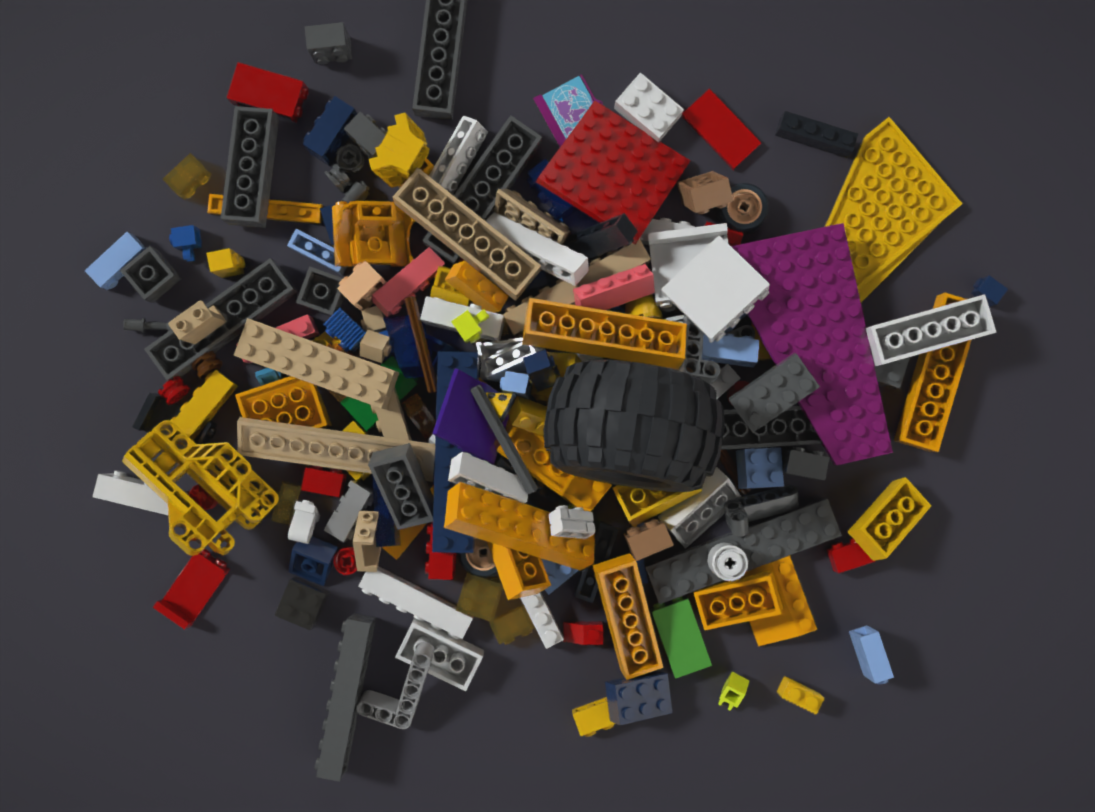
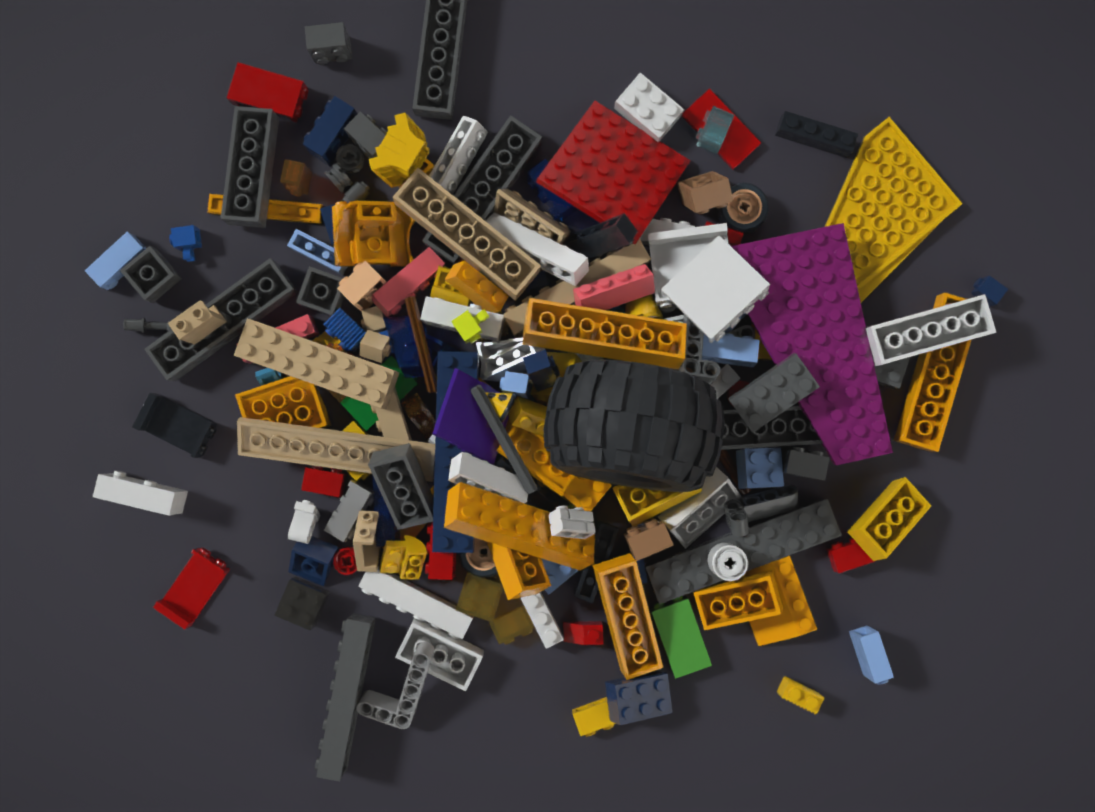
(174, 390): red wheel -> none
(187, 176): clear yellow brick -> none
(199, 464): yellow connector -> none
(202, 498): red wheel -> none
(204, 404): yellow brick -> none
(206, 364): reddish brown wheel -> none
(225, 263): yellow brick -> none
(284, 509): clear yellow brick -> none
(296, 177): none -> clear orange brick
(403, 557): none -> yellow brick
(565, 107): sticker -> none
(715, 129): none -> clear light blue brick
(734, 690): neon yellow brick -> none

